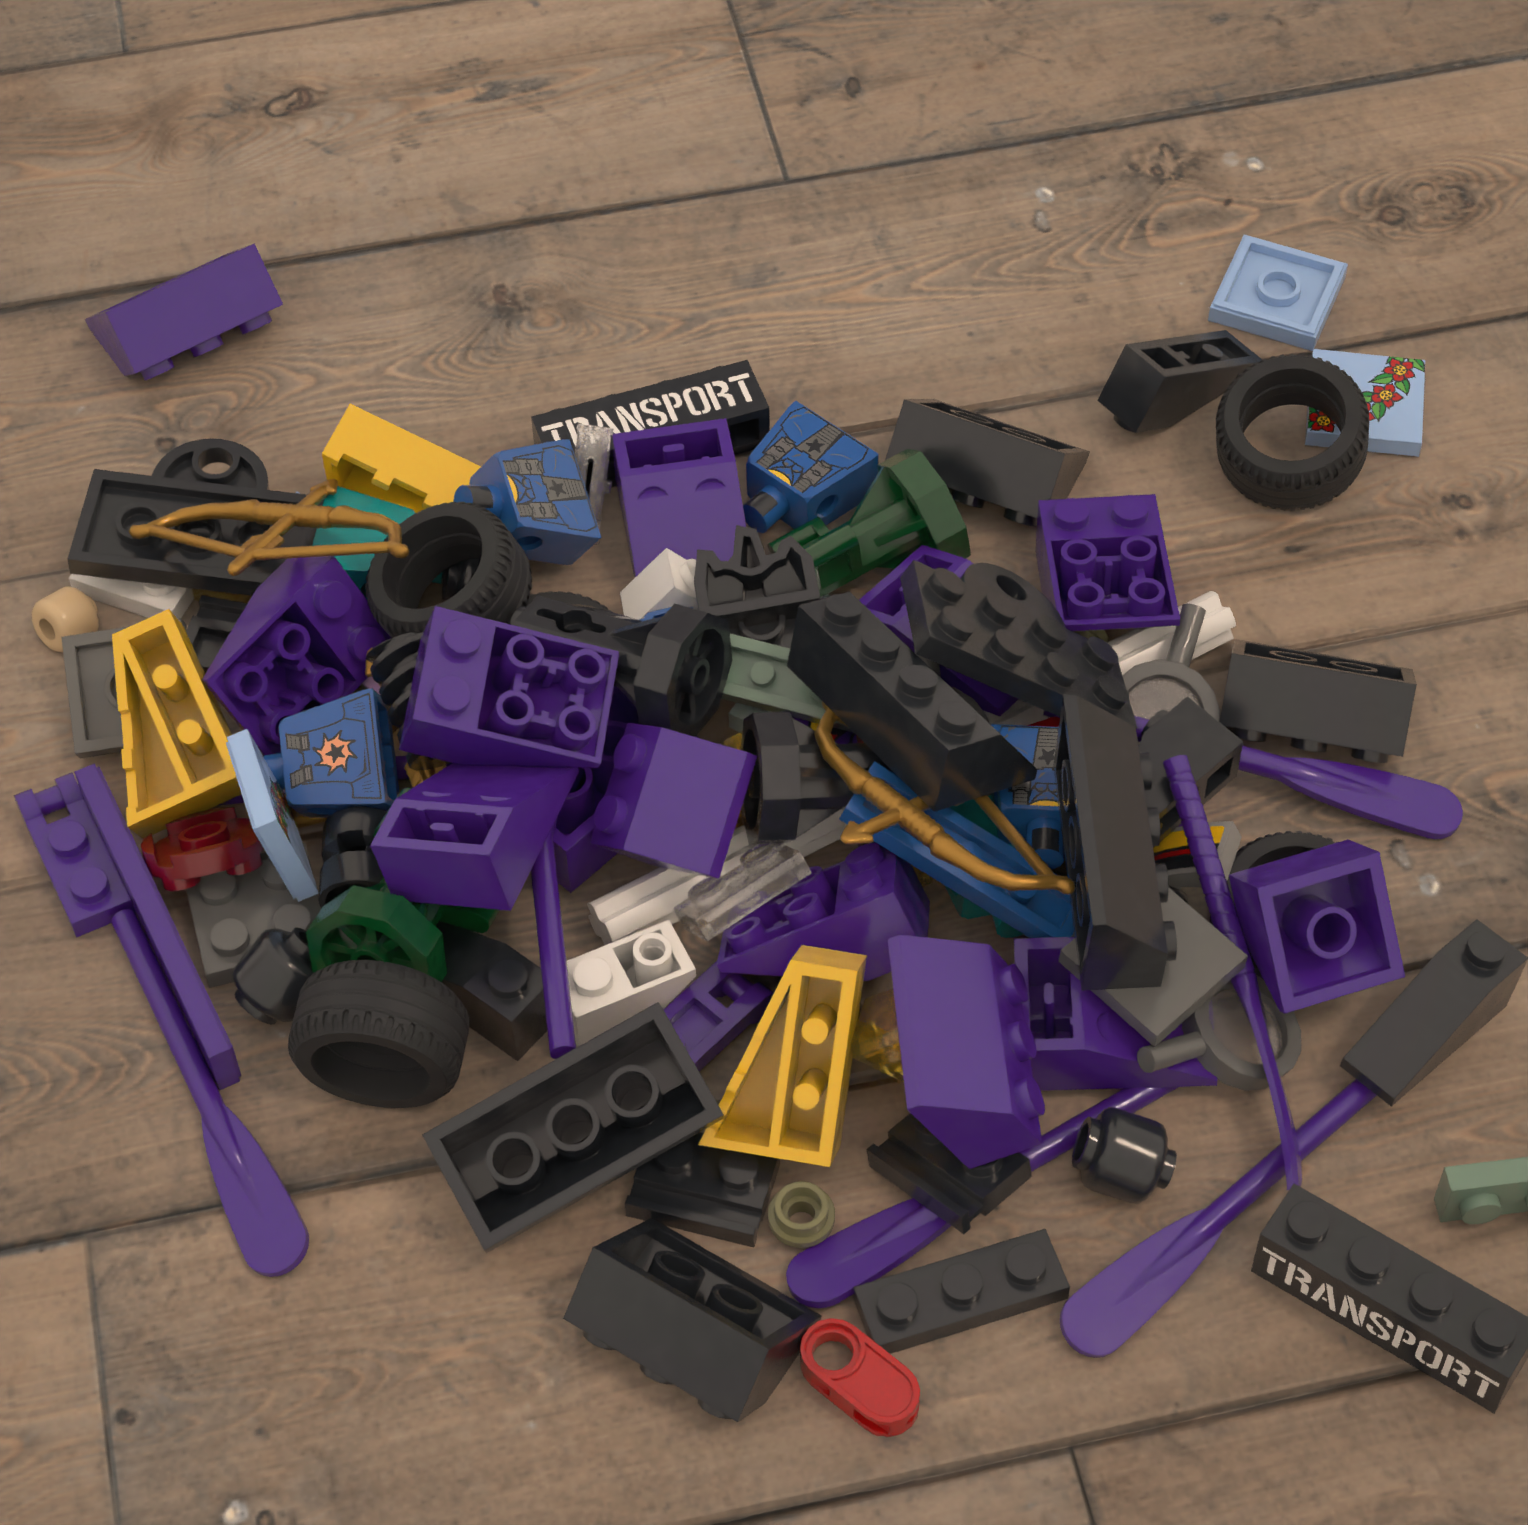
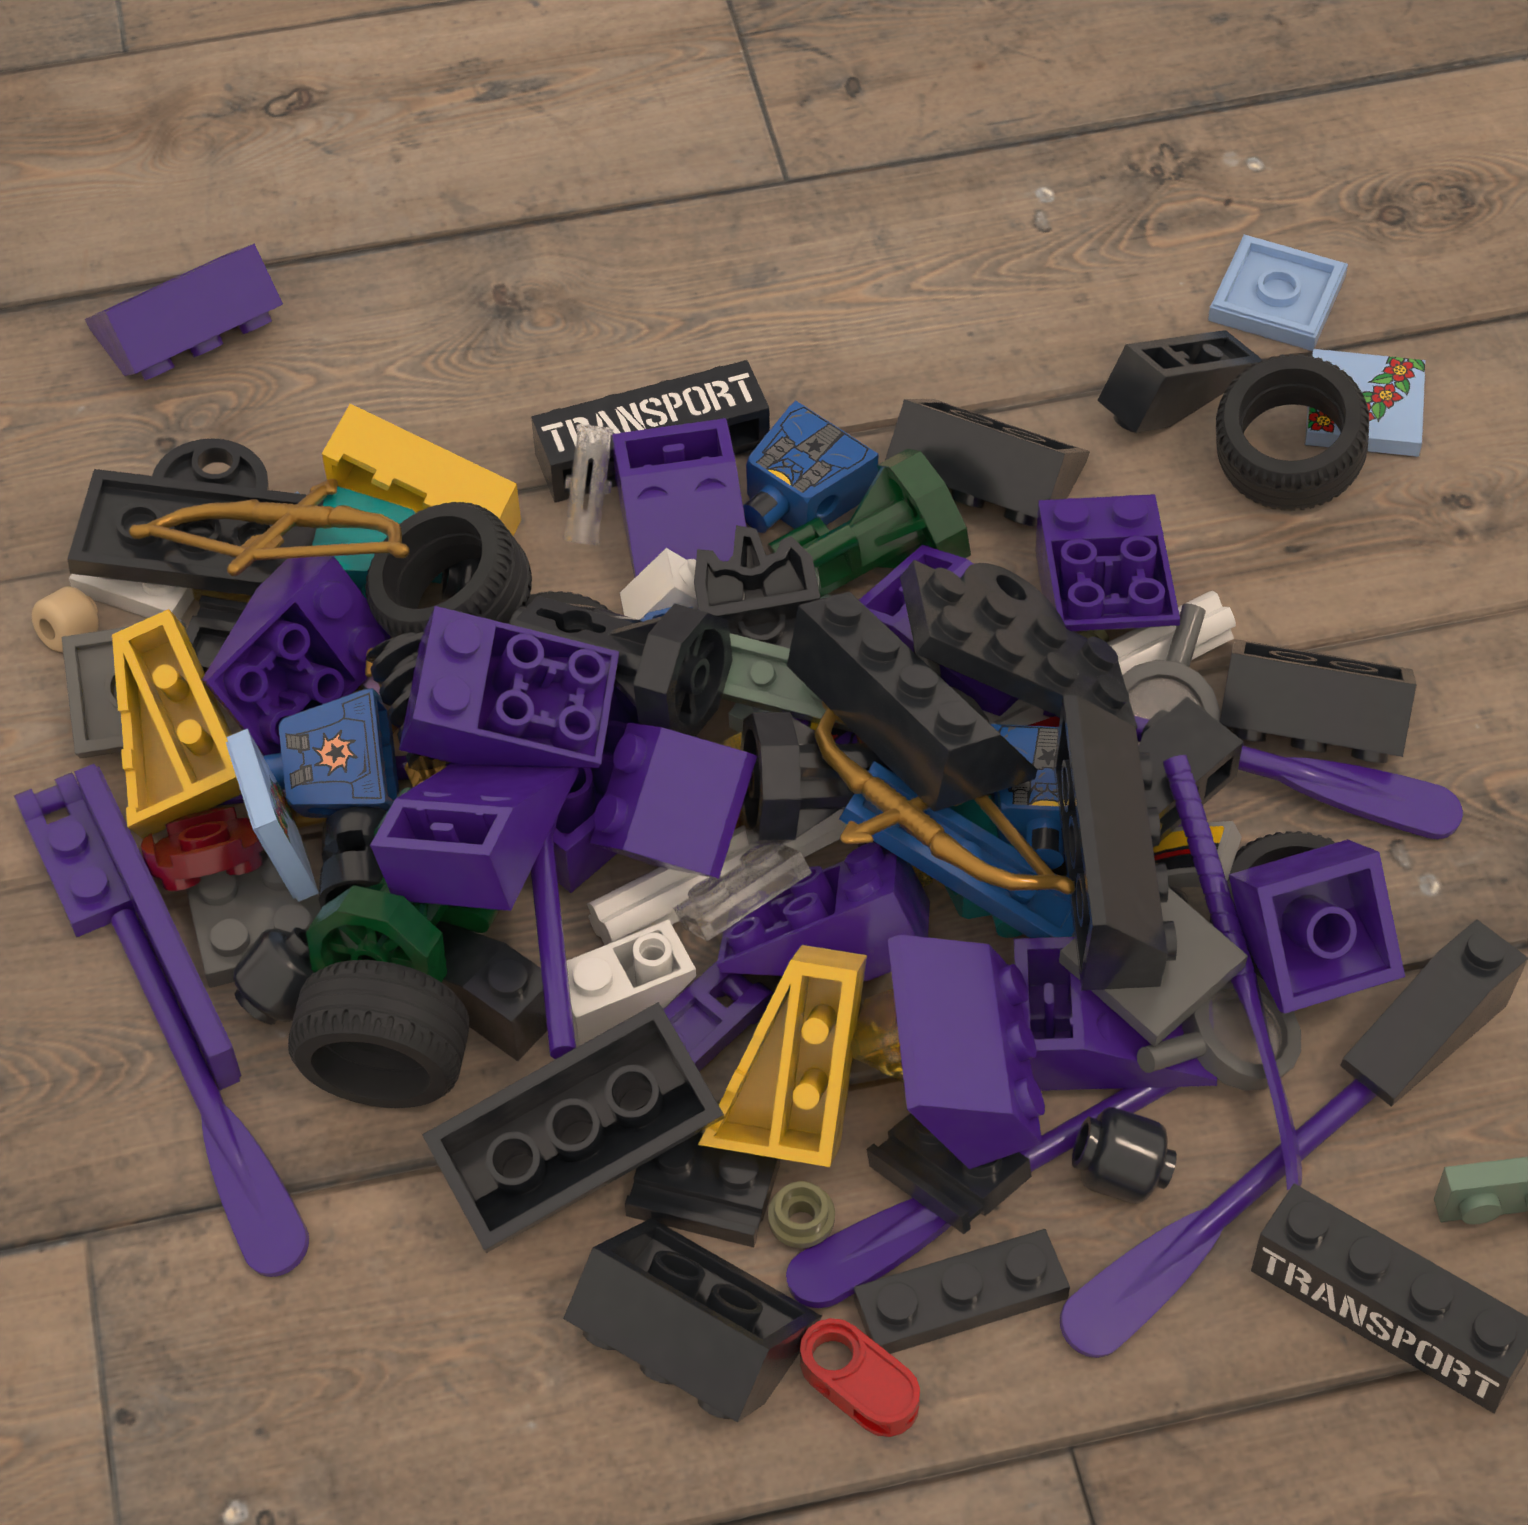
(538, 500): torso -> none

